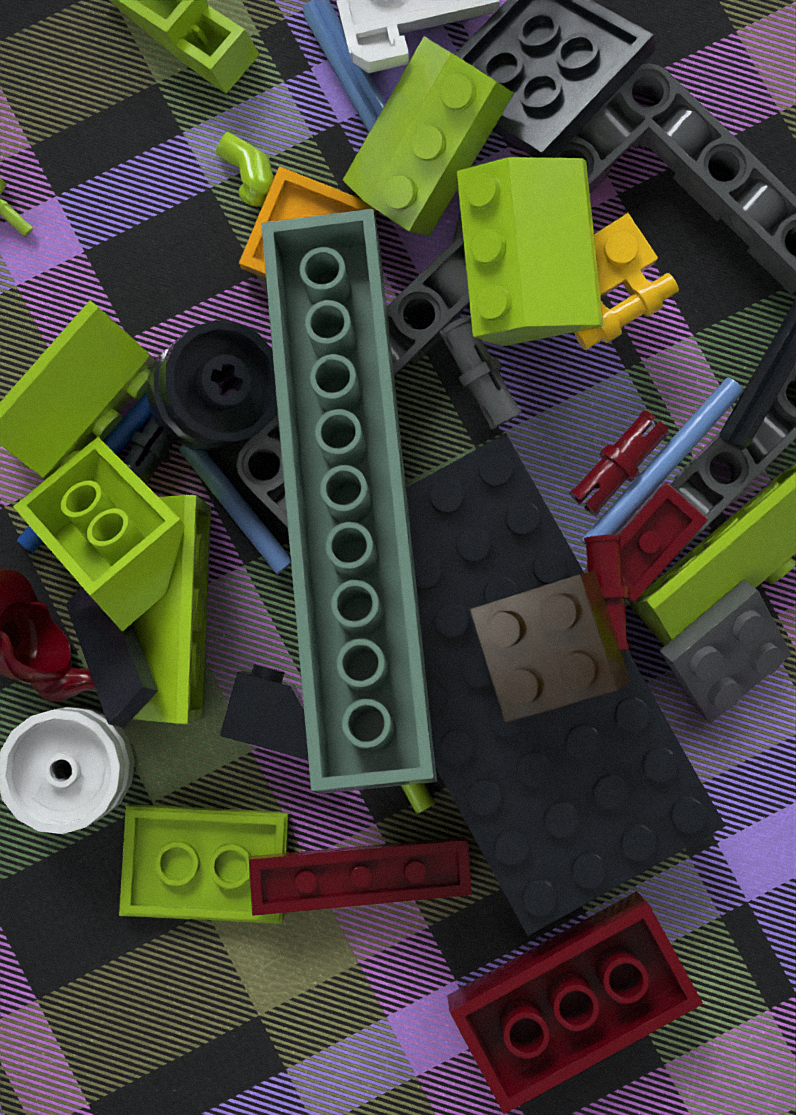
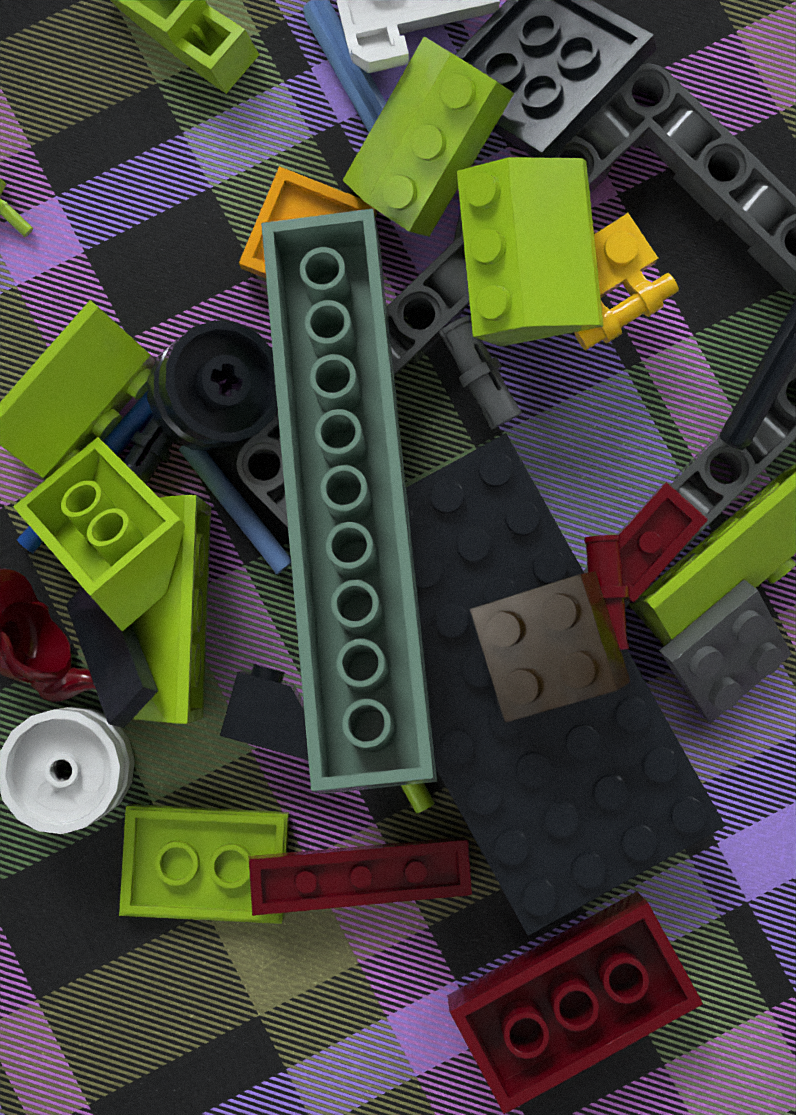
(253, 166): lime arm -> none
(619, 462): dark red pin -> none
(667, 459): medium blue bar -> none

